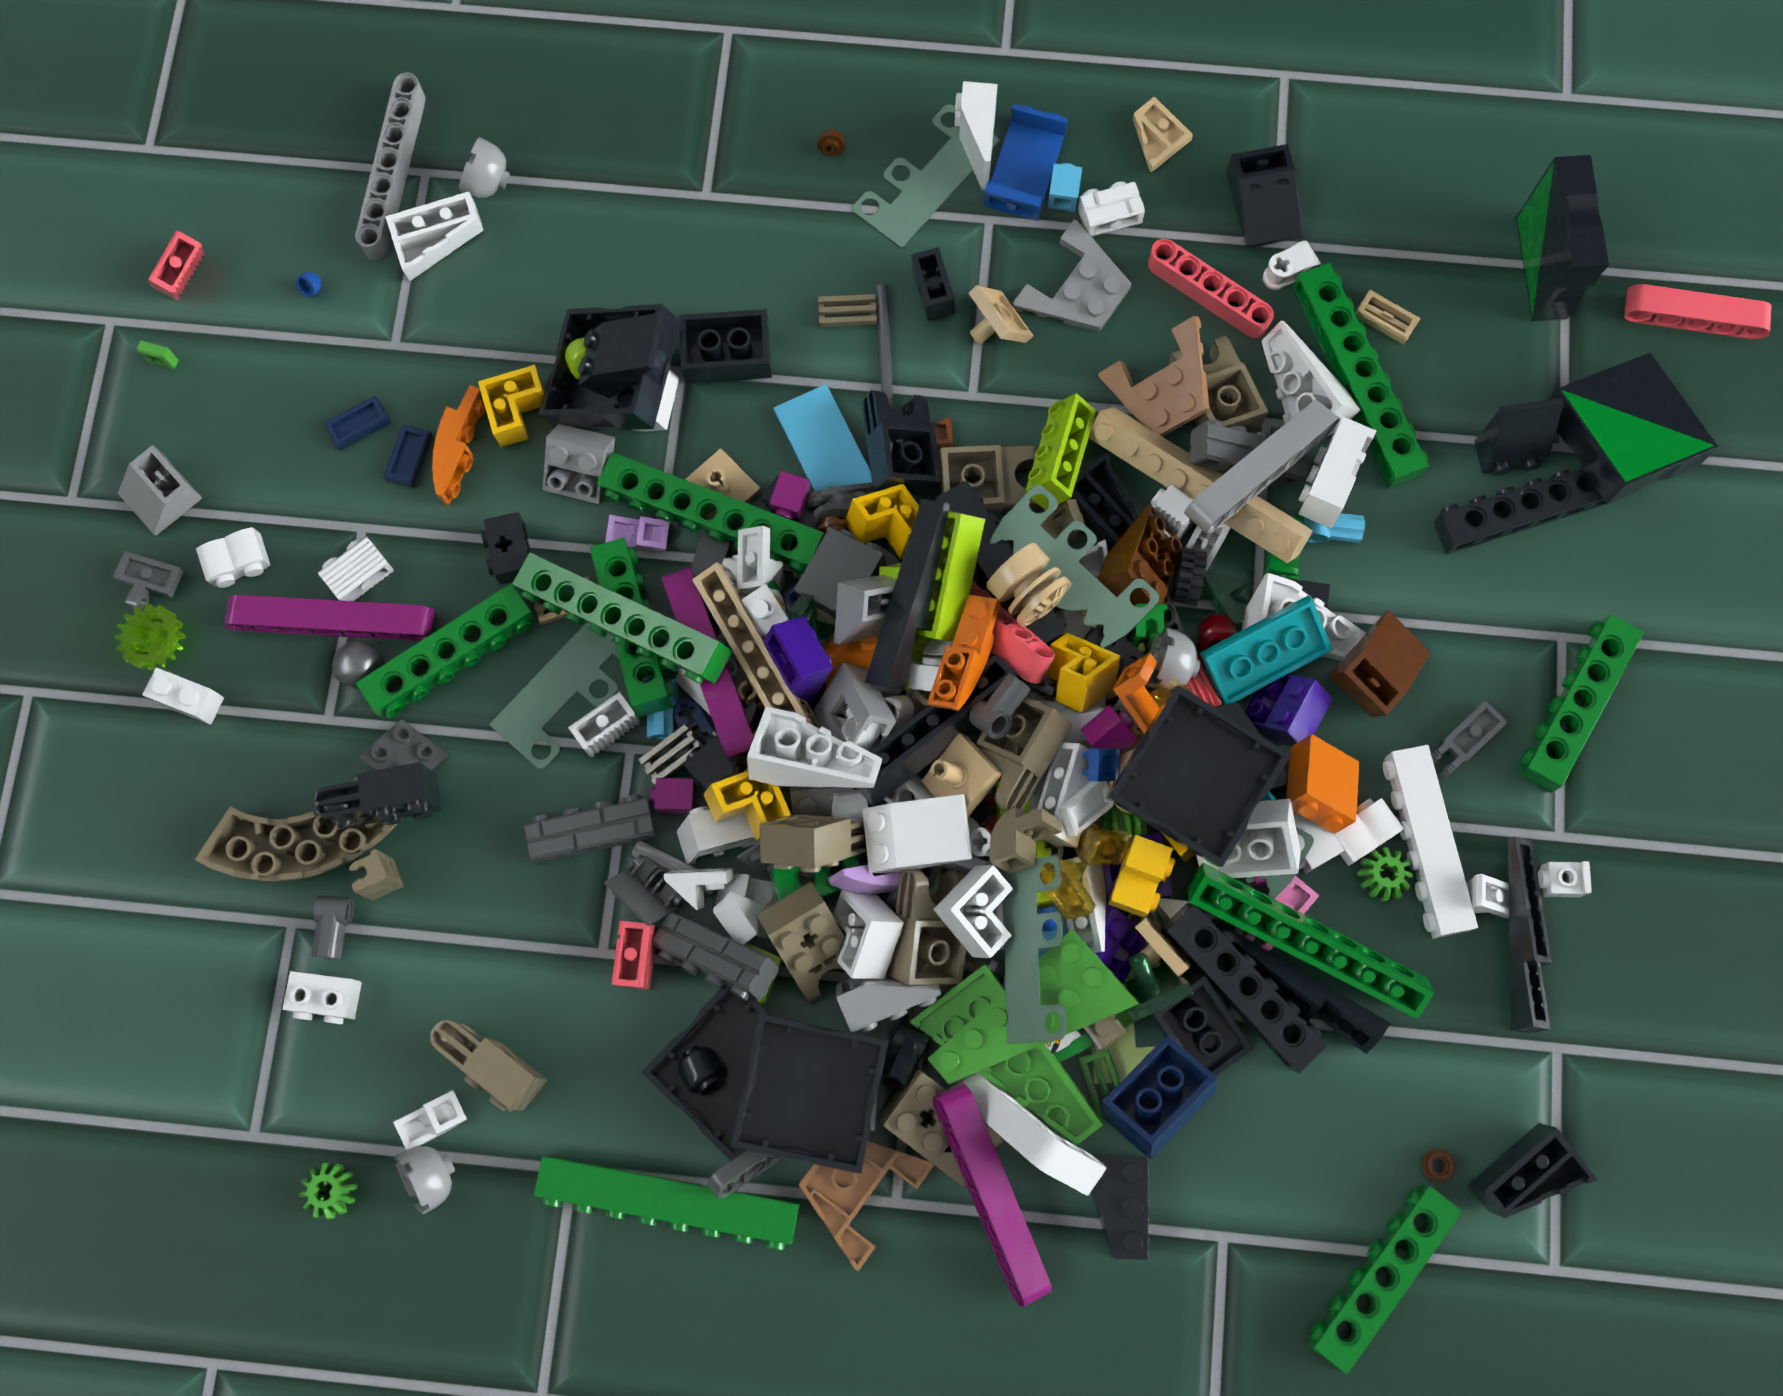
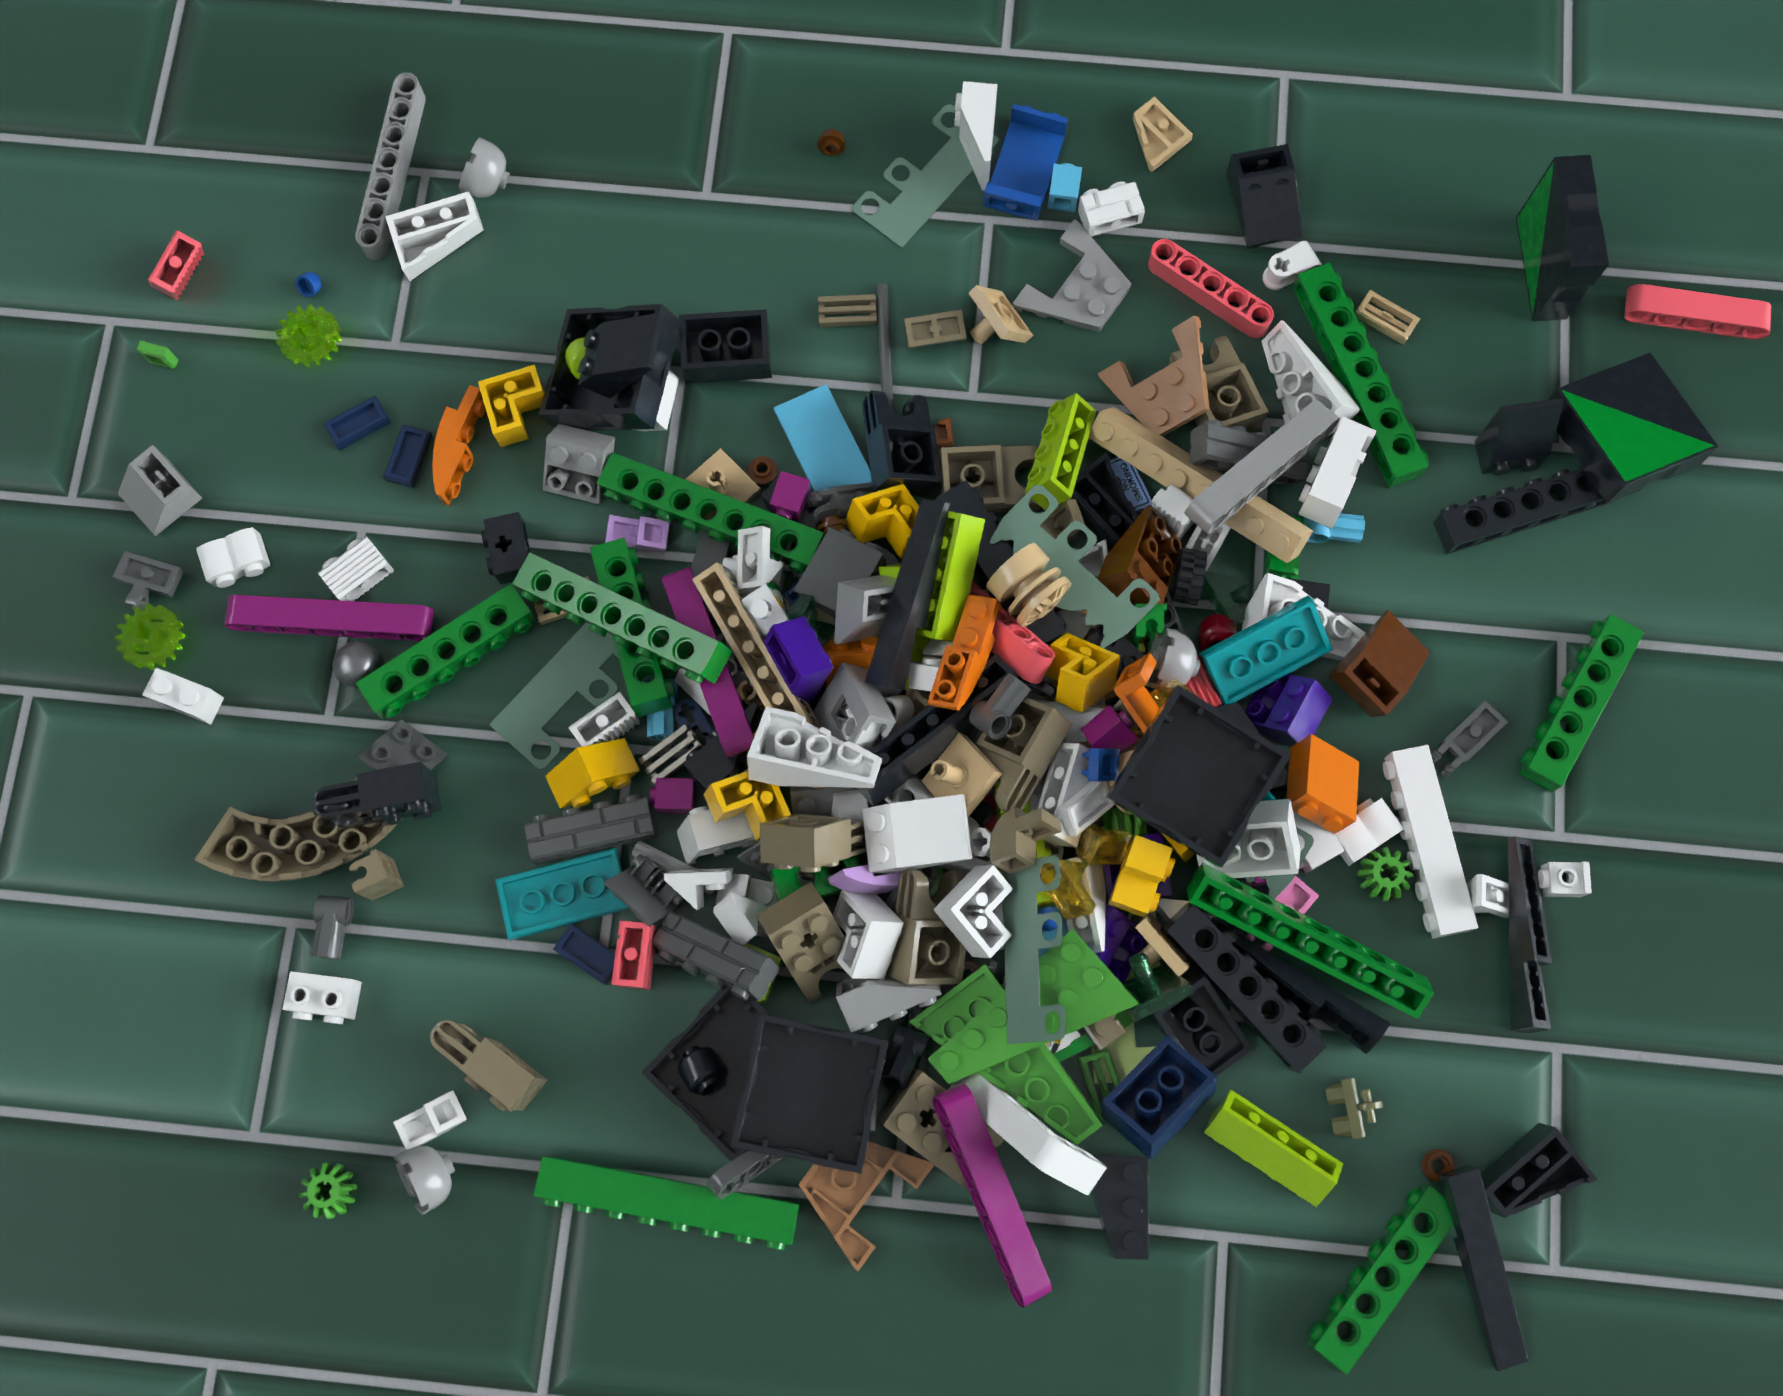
(314, 336): none -> clear neon green gear
(559, 894): none -> teal tile
(586, 953): none -> dark blue tile
(591, 771): none -> yellow brick
(762, 478): none -> reddish brown plate
(933, 284): black brick -> none
(934, 329): none -> dark tan hinge
(1132, 484): none -> light blue tile
(1274, 1148): none -> lime brick
(1353, 1123): none -> olive hips
(1483, 1265): none -> black slope

